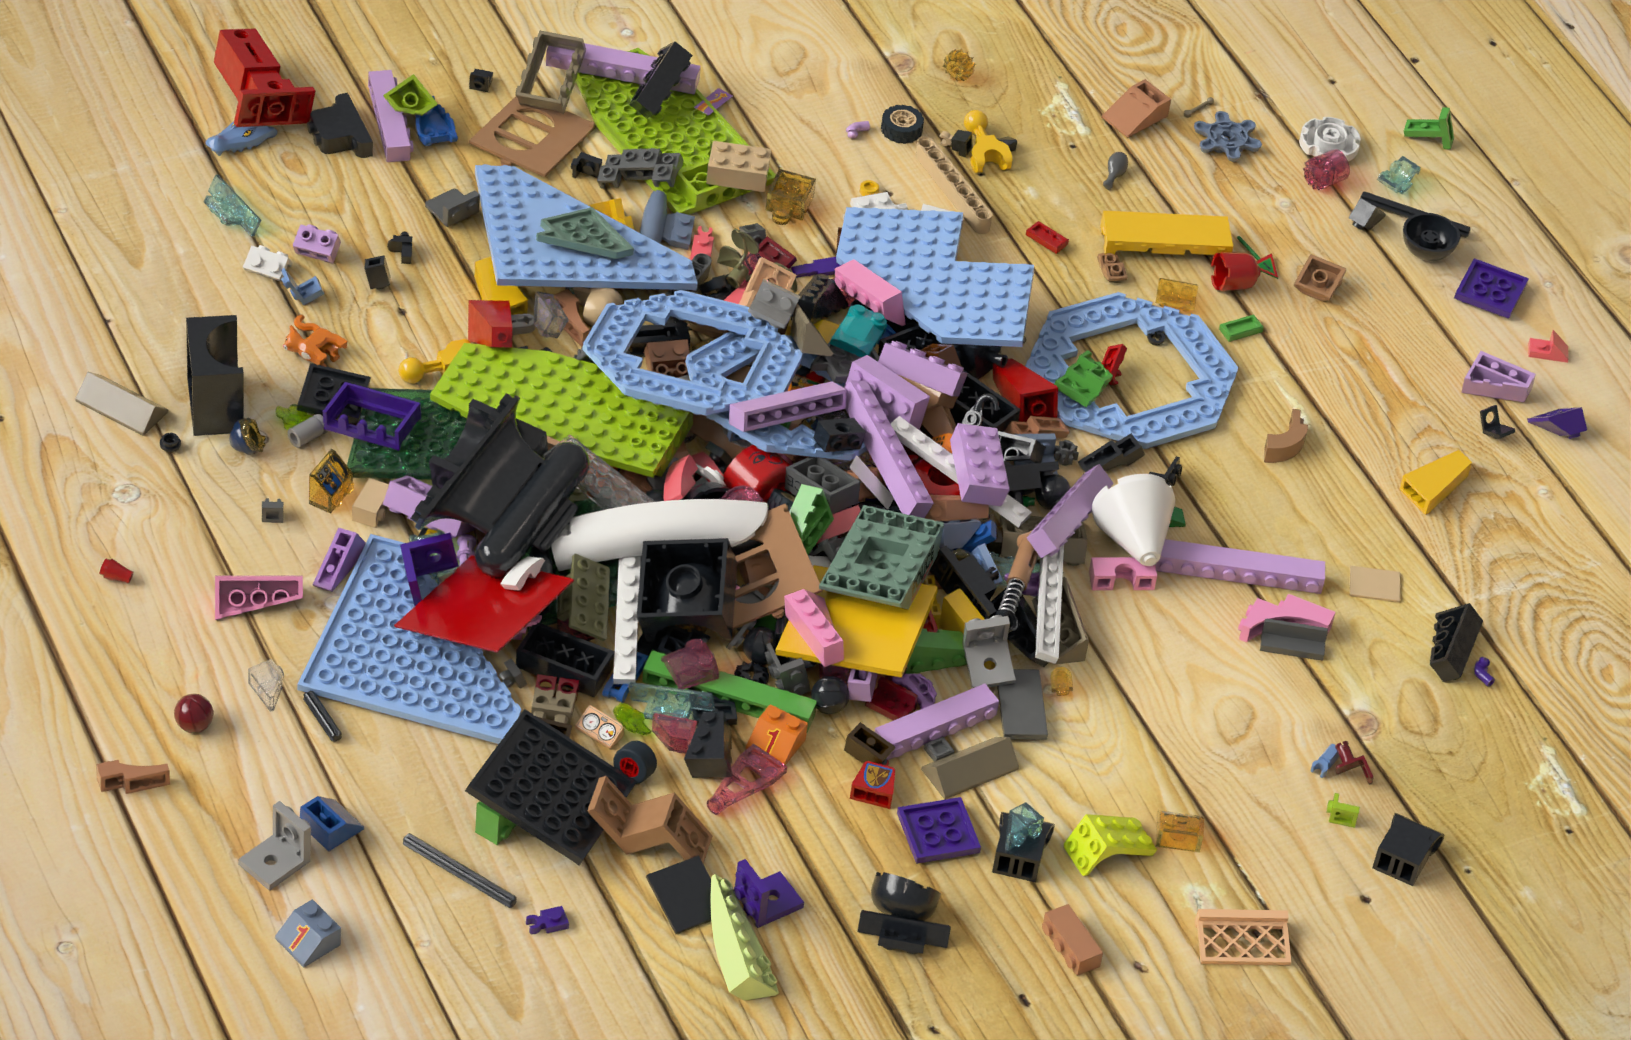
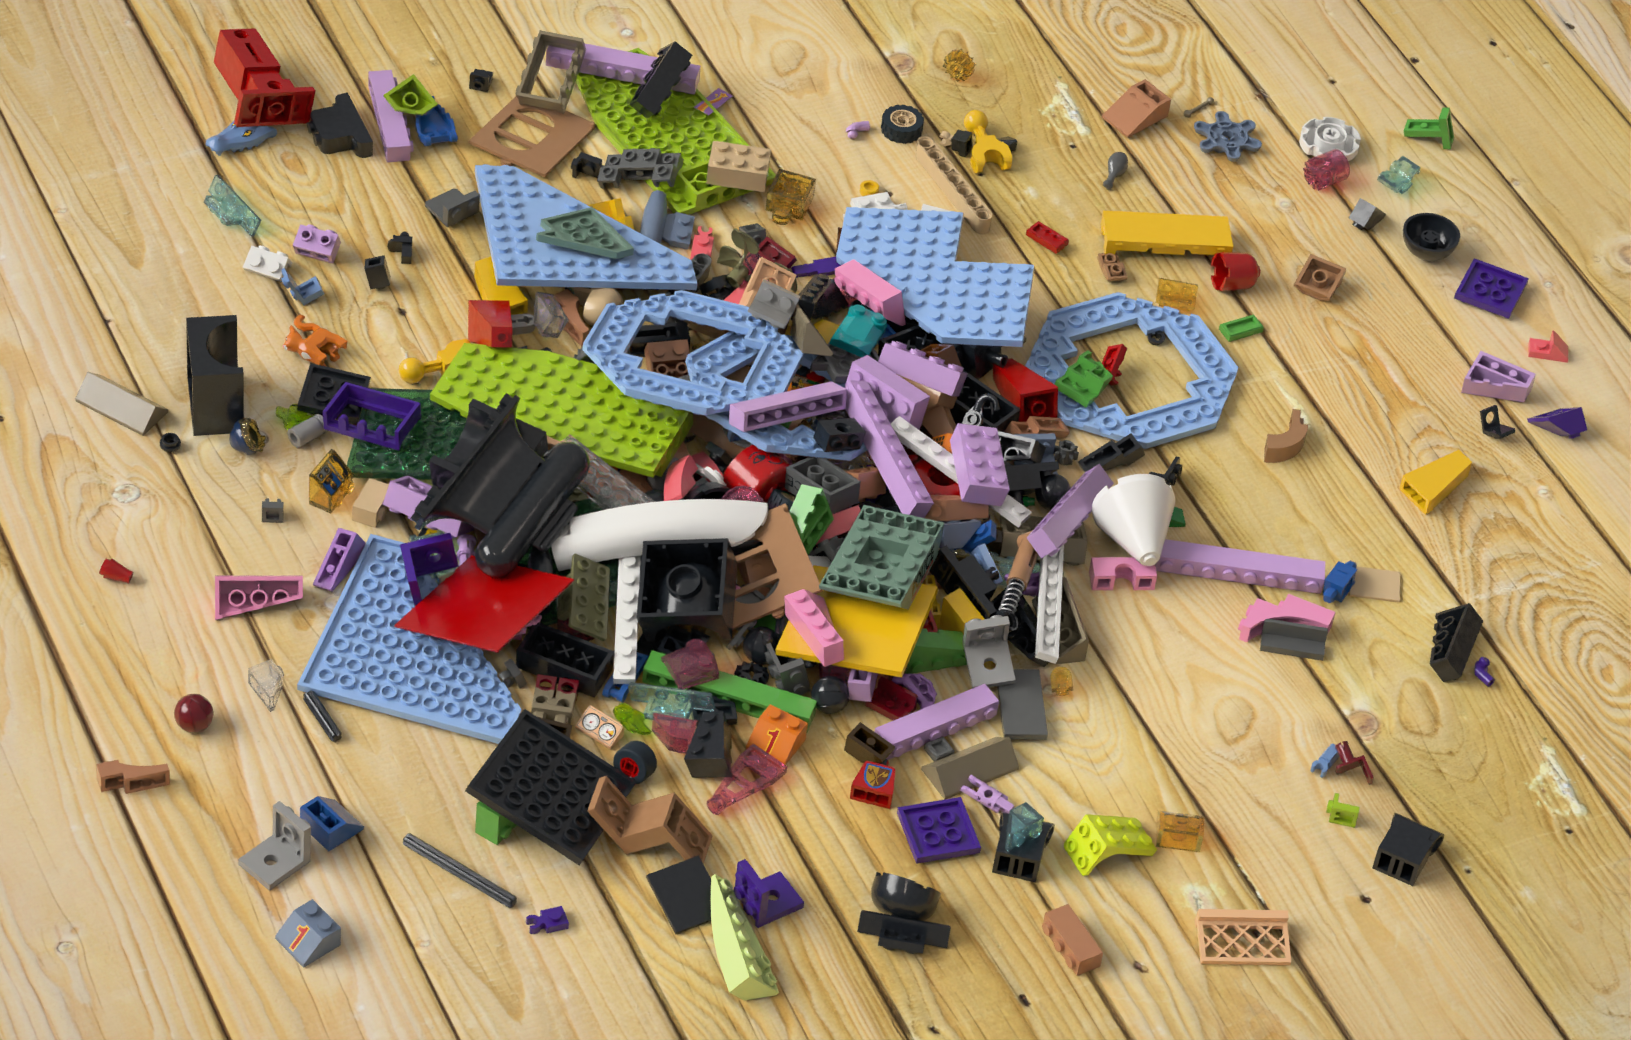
(521, 571): white slope -> none
(871, 482): white sticker -> none
(996, 802): none -> lavender hinge
(1266, 263): green piece -> none
(1339, 581): none -> blue piece
(1403, 210): black axle -> none

